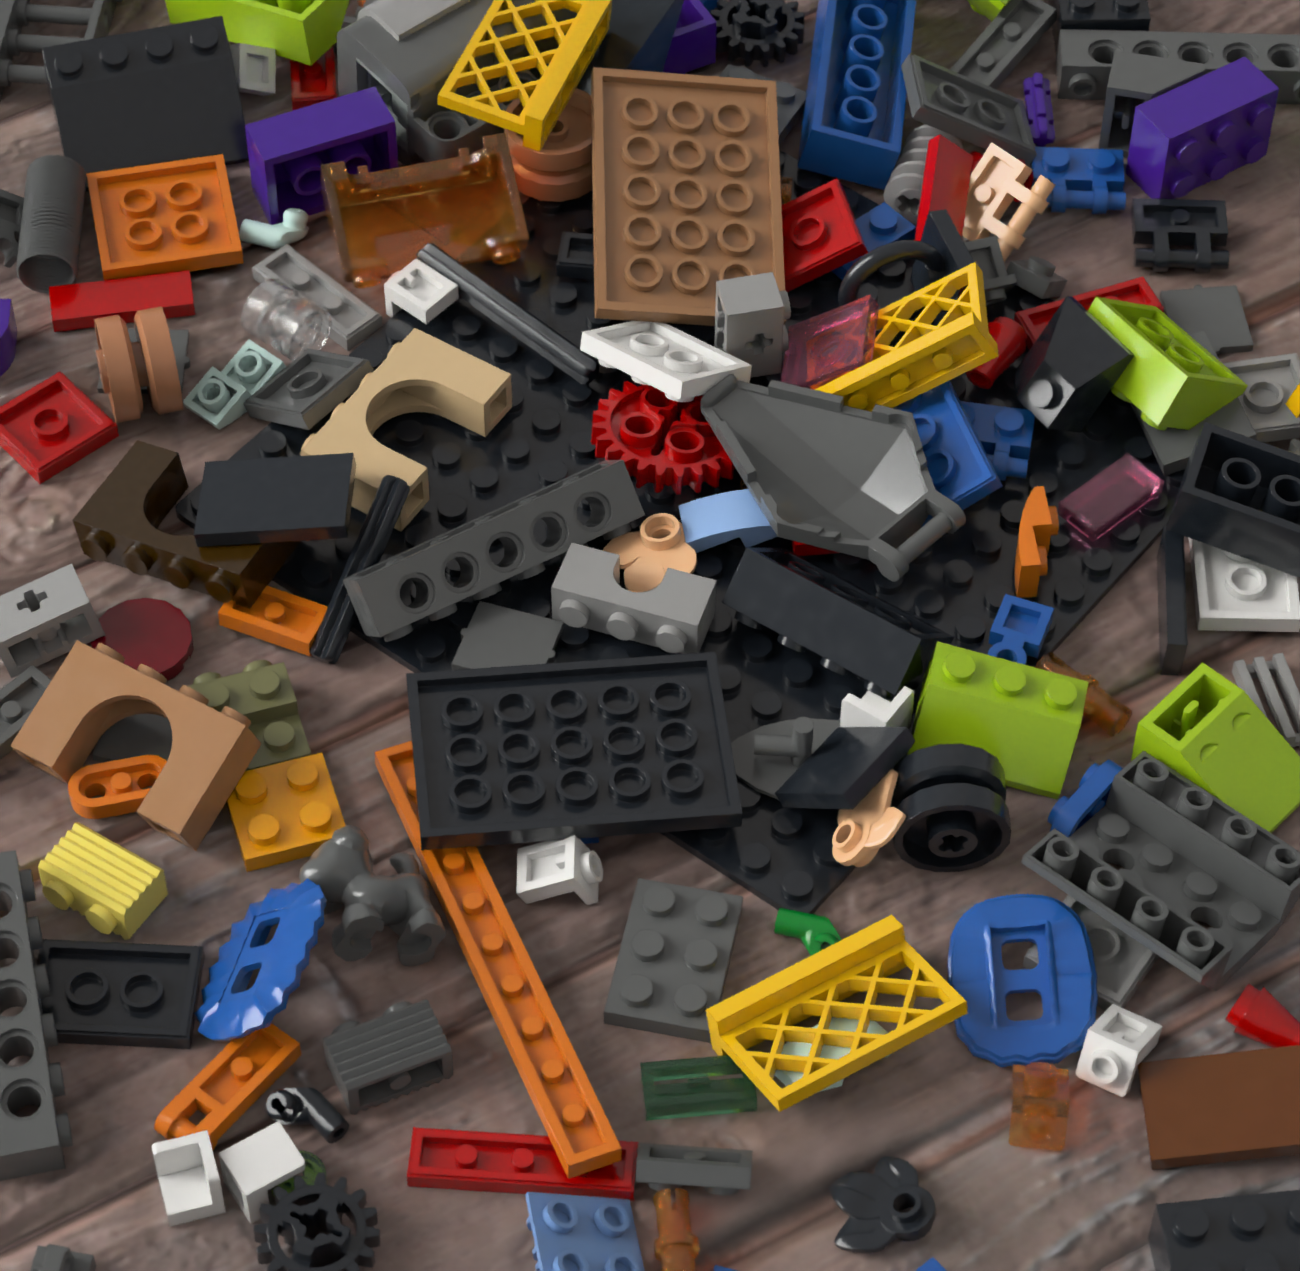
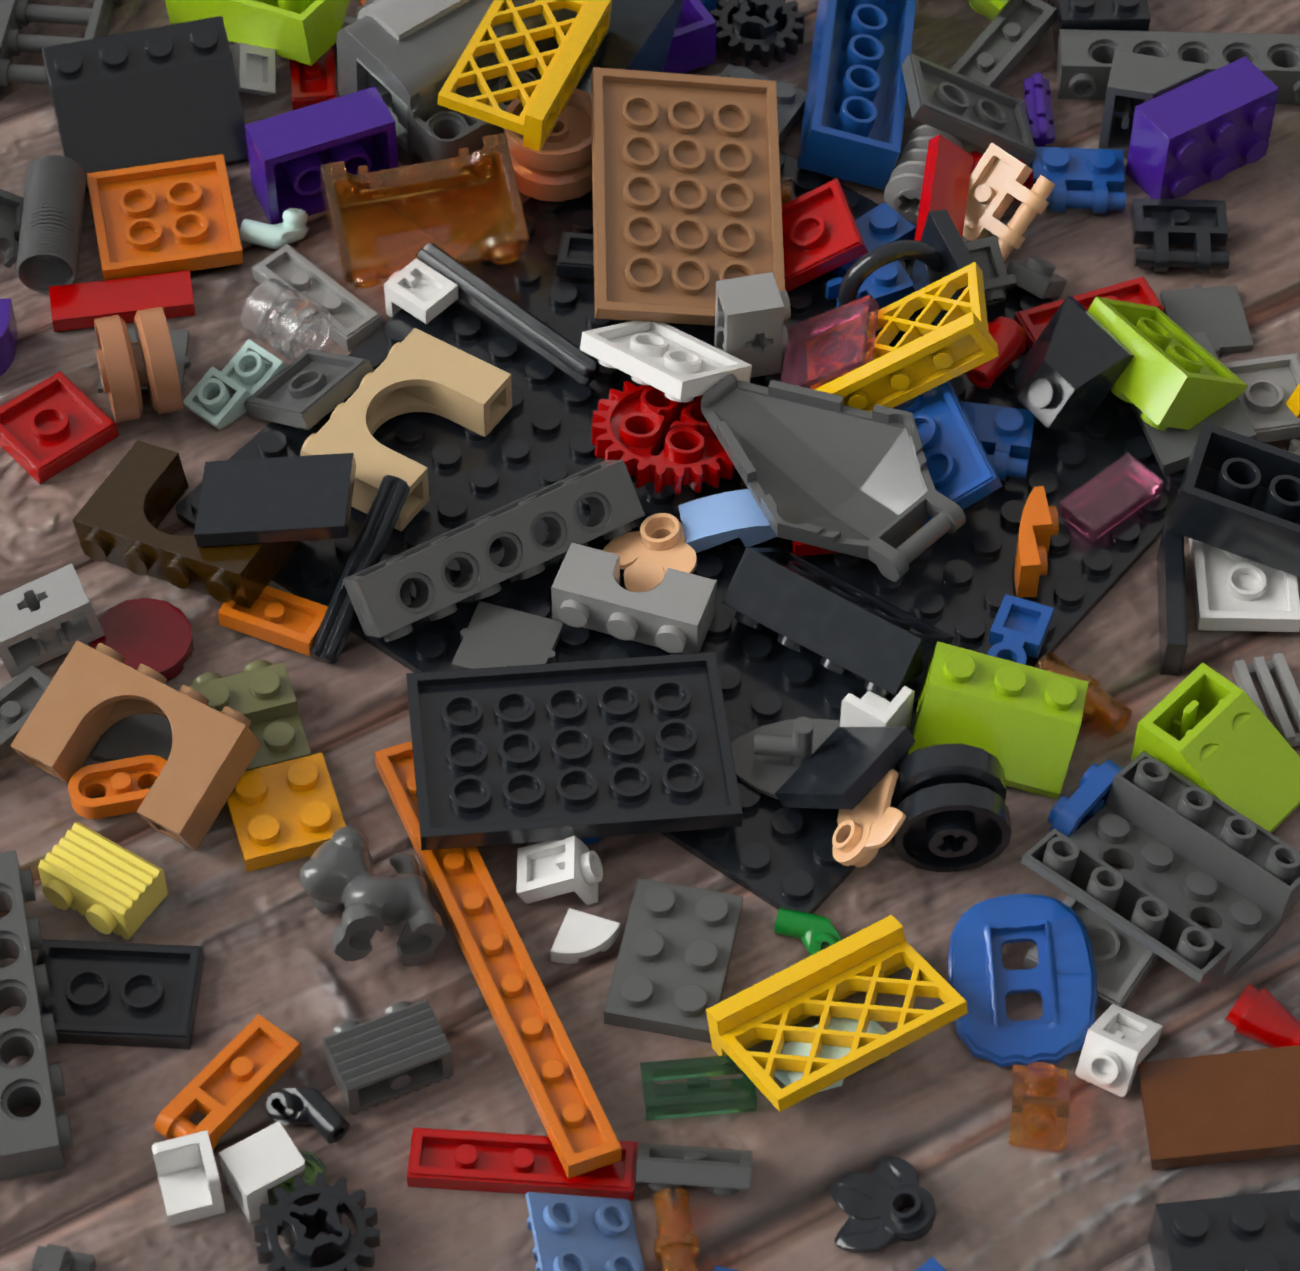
(230, 1010): blue piece -> none
(583, 936): none -> white tile
(885, 285): none -> blue plate

